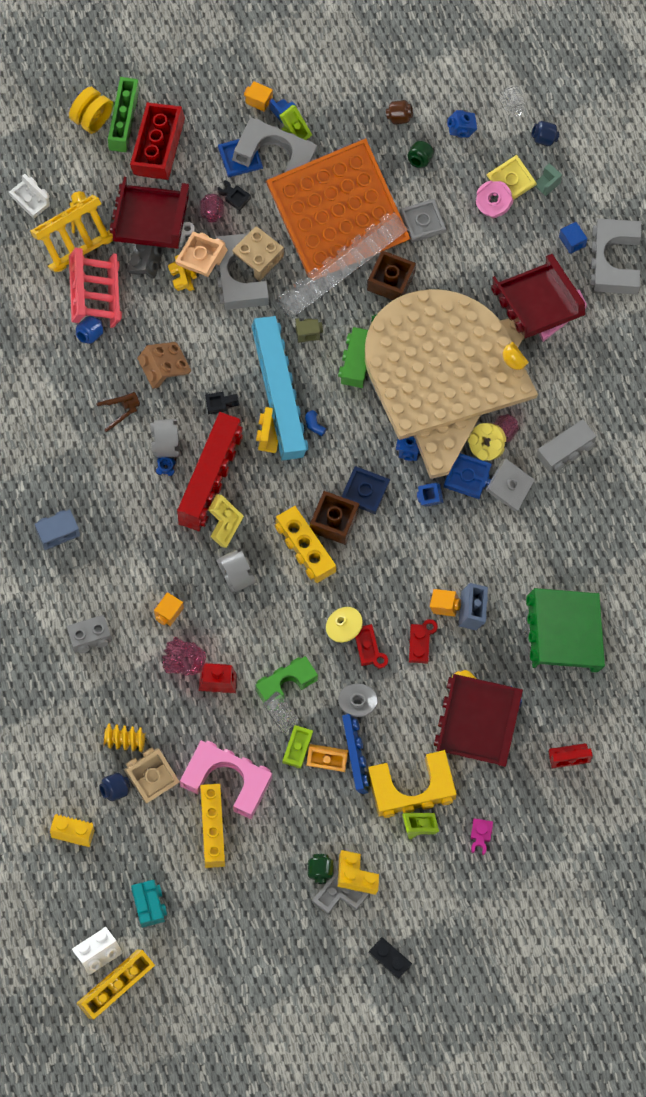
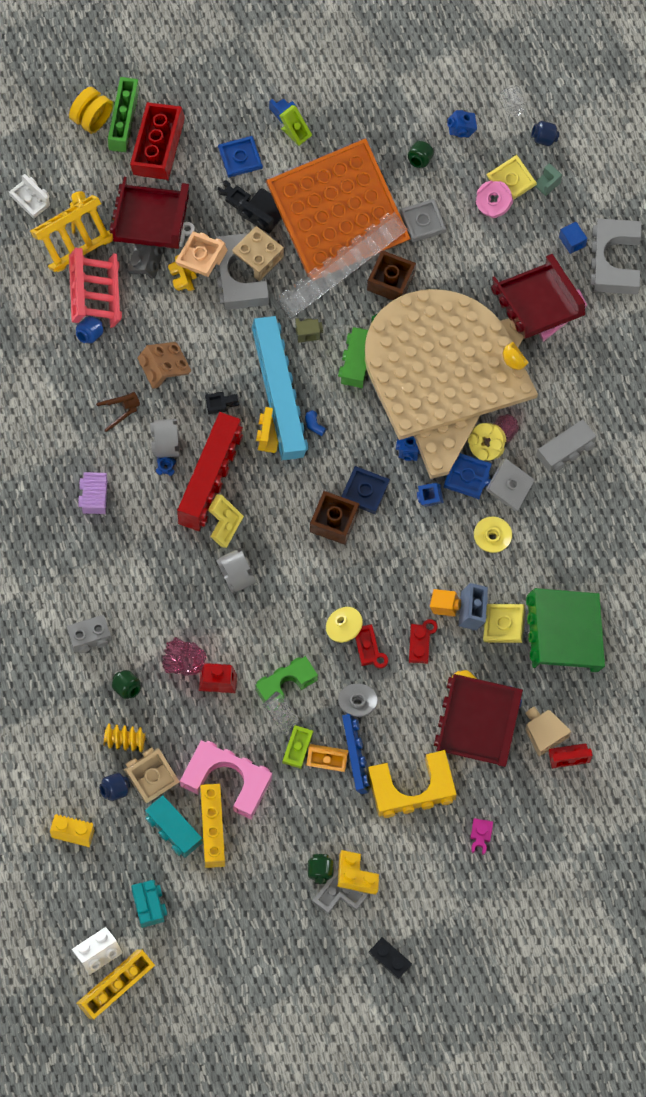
(57, 529): sand blue brick -> none
(94, 493): none -> lavender brick
(126, 684): none -> dark green head
(168, 609): light orange brick -> none
(173, 827): none -> teal brick
(211, 207): clear pink head -> none
(258, 96): light orange brick -> none
(260, 134): light grey arch -> none
(261, 211): none -> black bracket
(293, 519): yellow brick -> none
(399, 112): reddish brown head -> none
(420, 824): lime slope -> none
(494, 526): none -> light yellow dish
(504, 623): none -> light yellow plate
(545, 730): none -> tan torso

